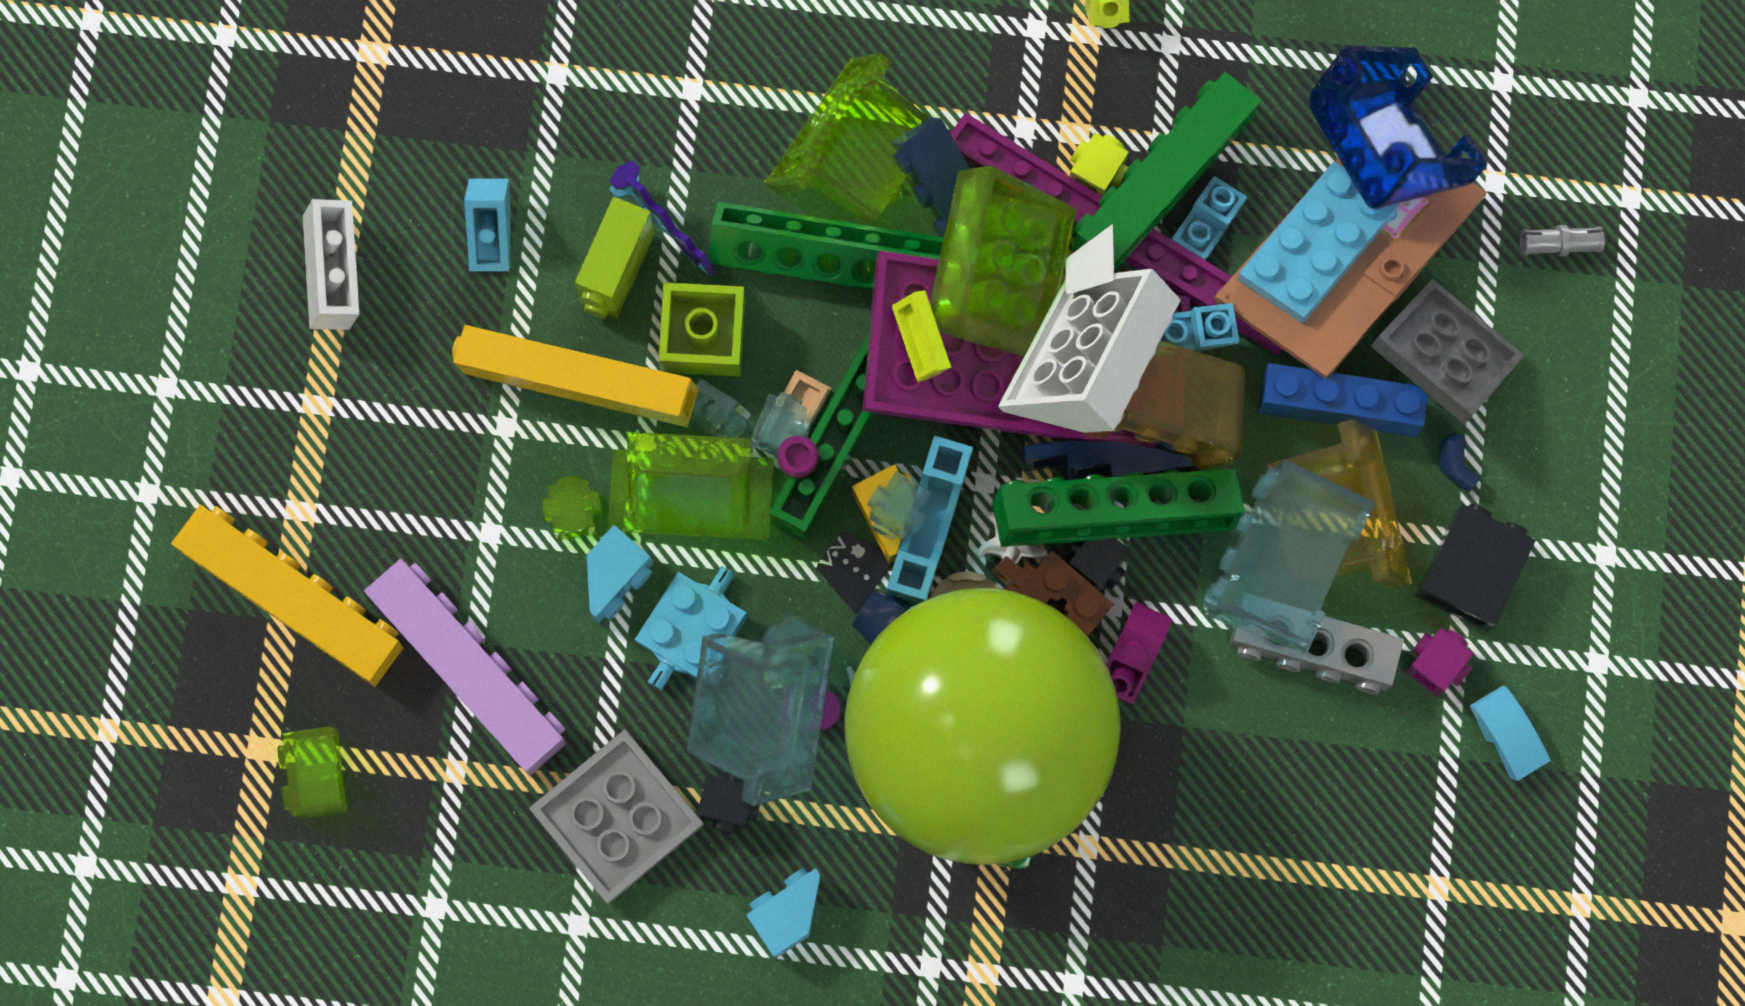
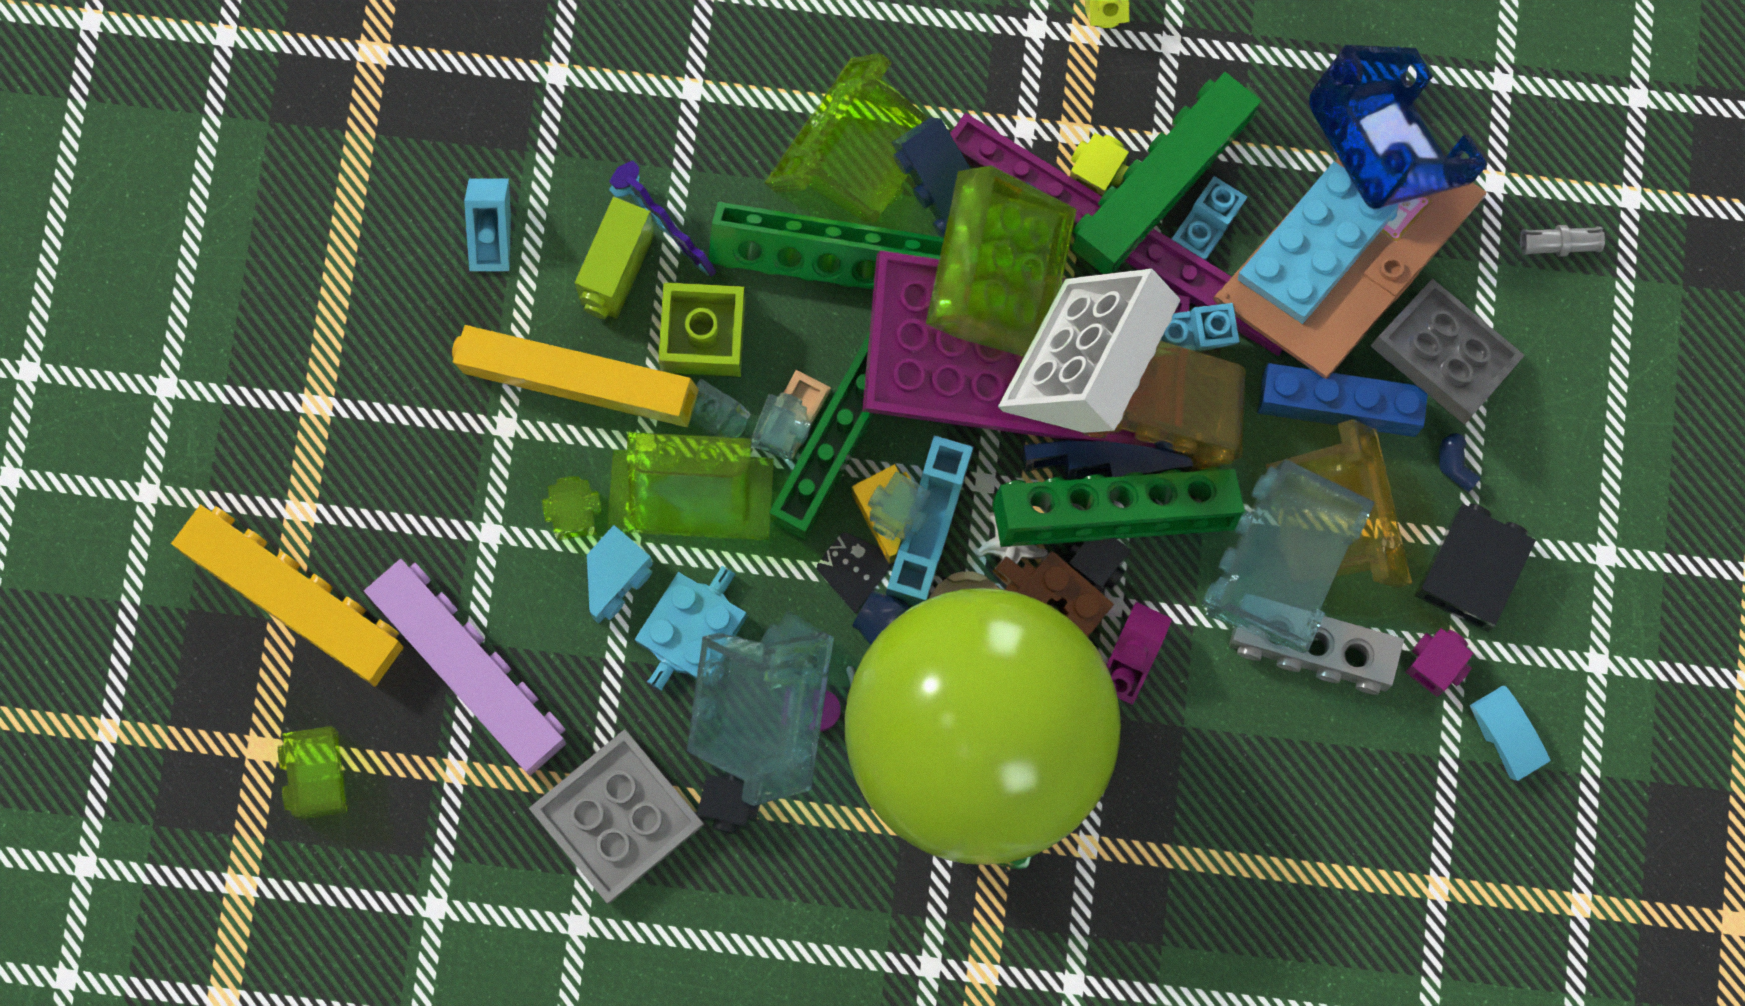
(330, 264): white brick -> none
(788, 916): medium azure slope -> none
(797, 457): magenta tile -> none
(921, 336): neon yellow tile -> none
(1091, 263): white sticker -> none

